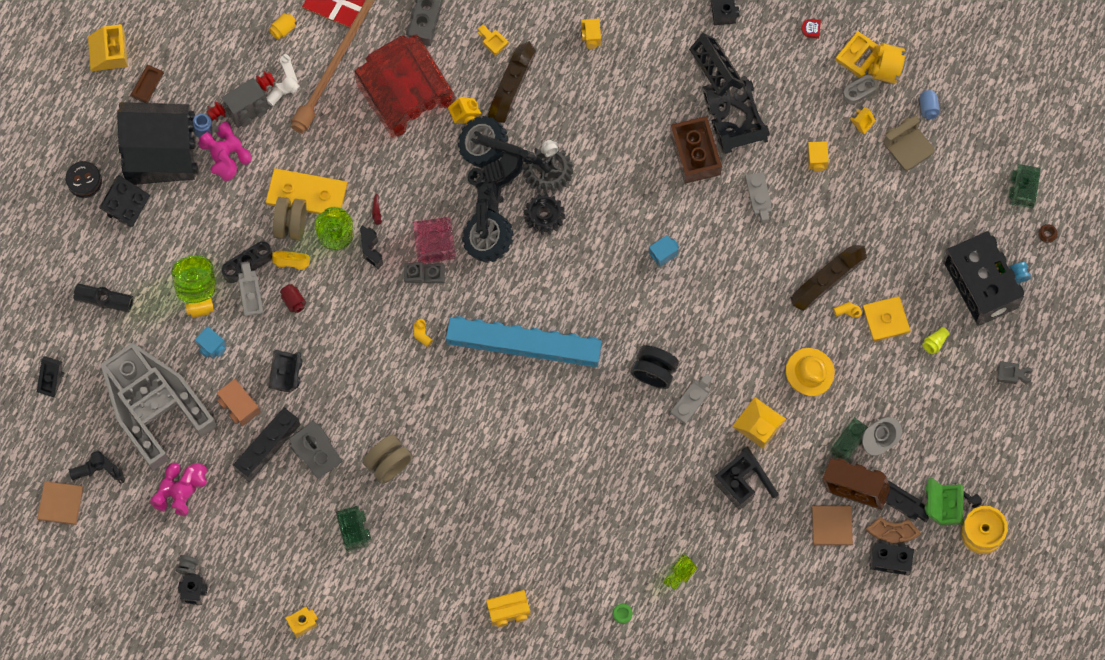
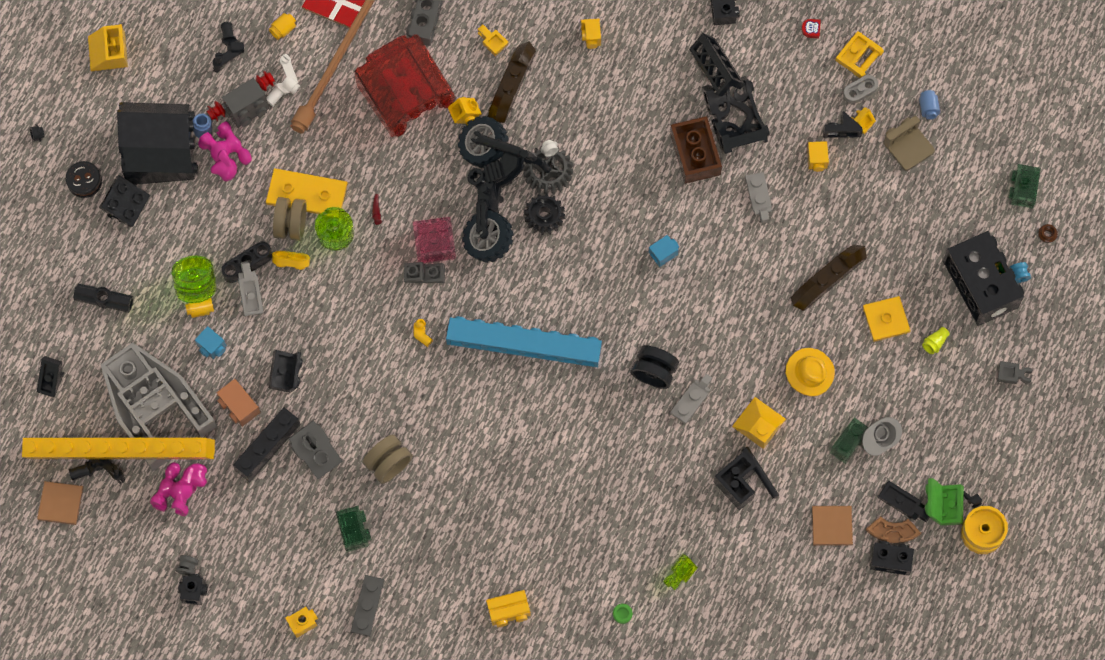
(36, 133): none -> black plate
(118, 448): none -> yellow brick
(147, 84): reddish brown tile -> none
(234, 47): none -> black pin
(292, 298): dark red brick -> none
(367, 605): none -> dark grey plate
(369, 240): black slope -> none
(847, 129): none -> black slope
(849, 309): yellow arm -> none
(856, 483): reddish brown brick -> none
(887, 63): yellow brick -> none

